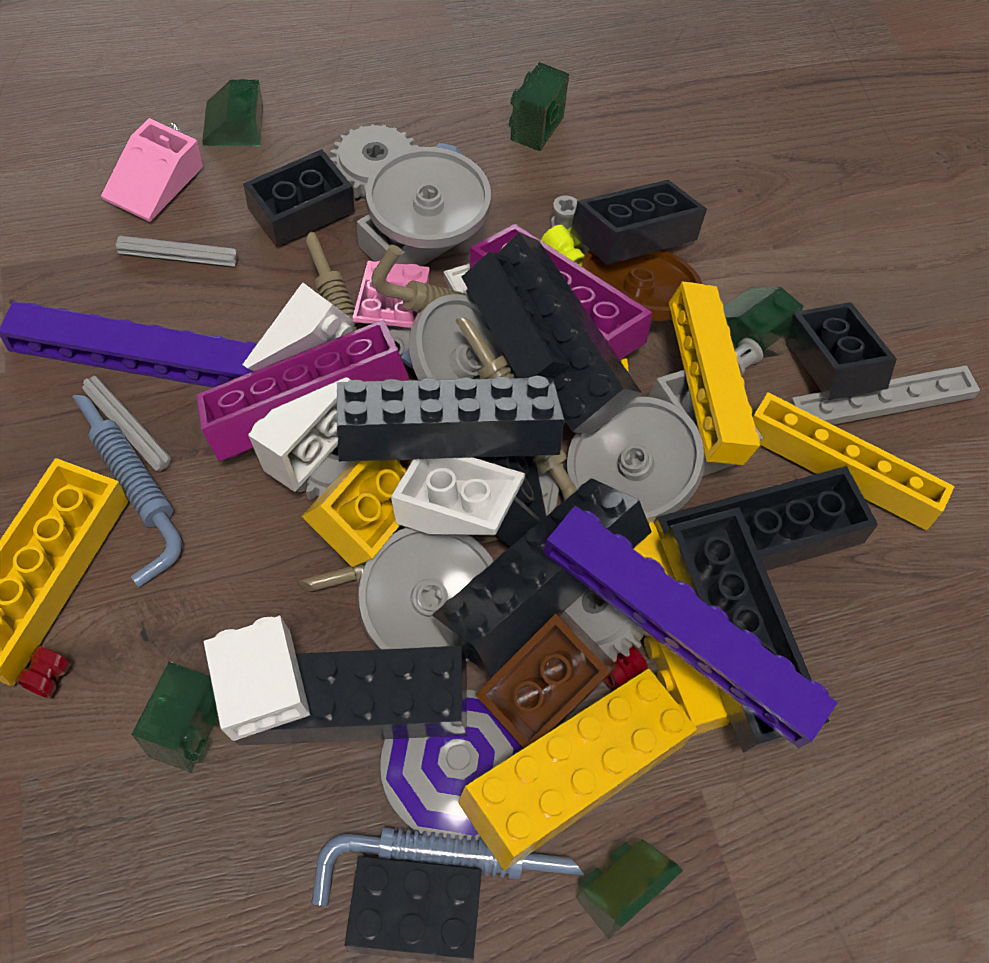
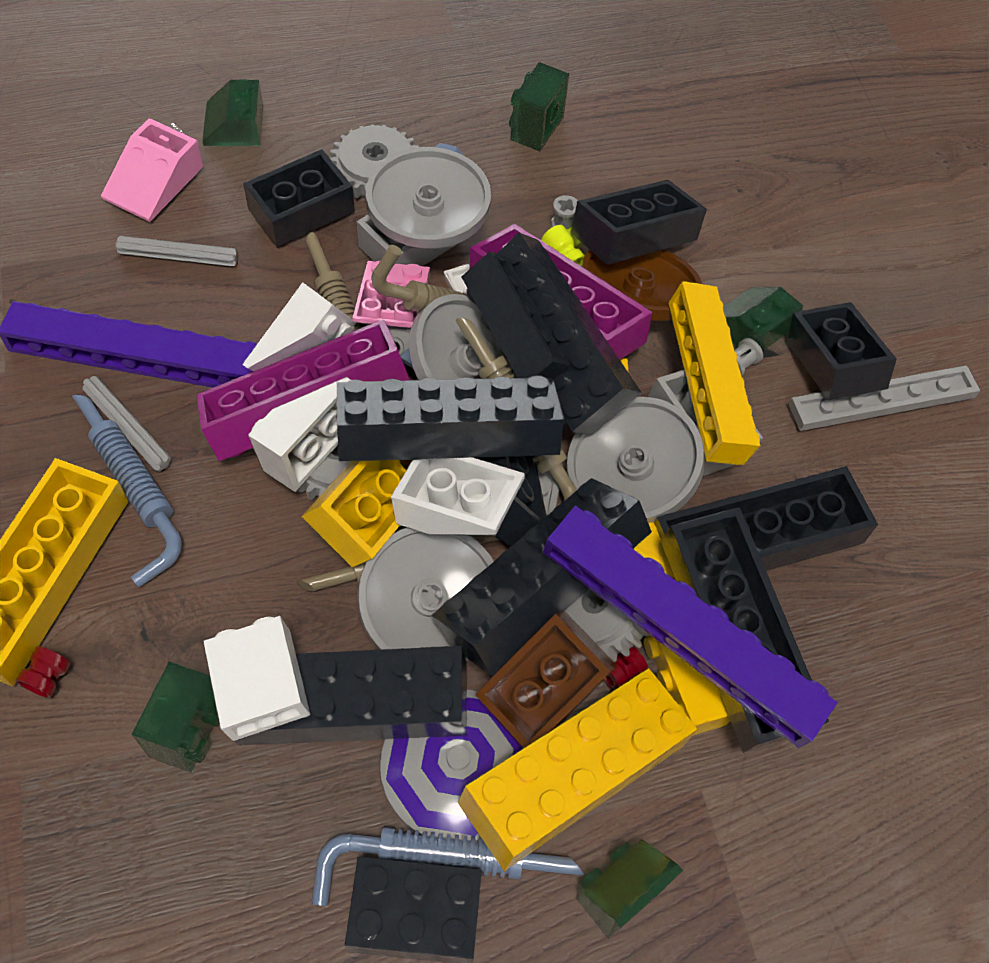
(878, 474): yellow brick -> none

